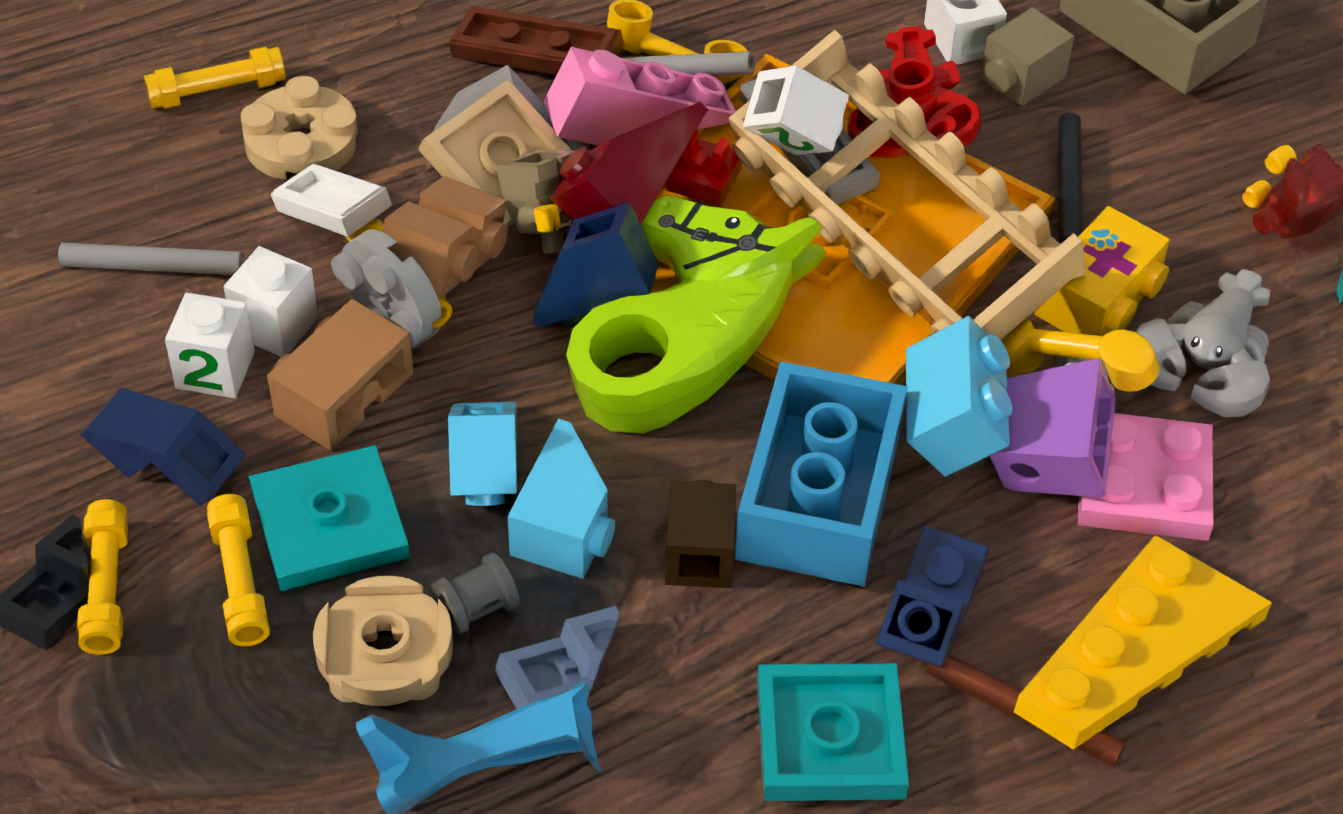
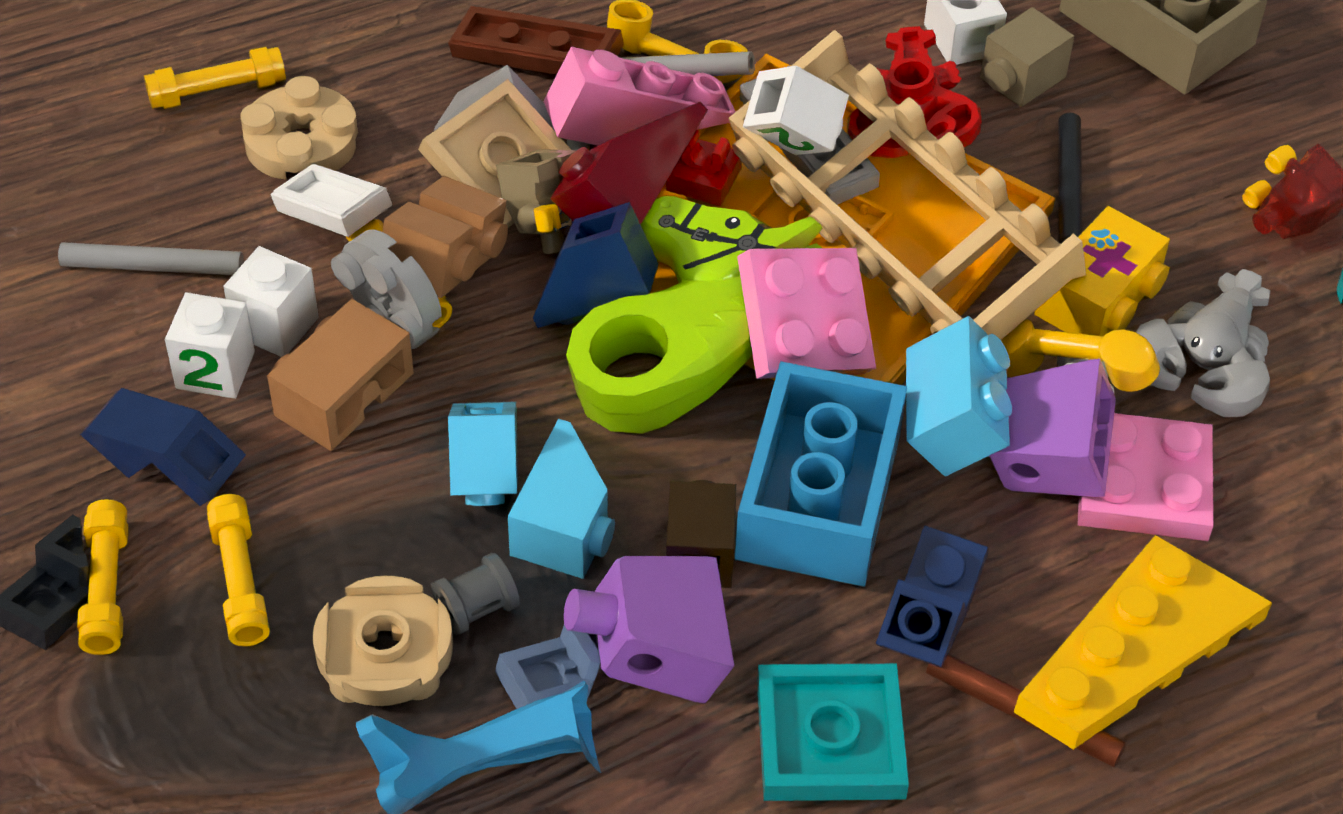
(328, 517): teal plate -> none
(658, 624): none -> medium lavender torso
(806, 310): none -> bright pink plate

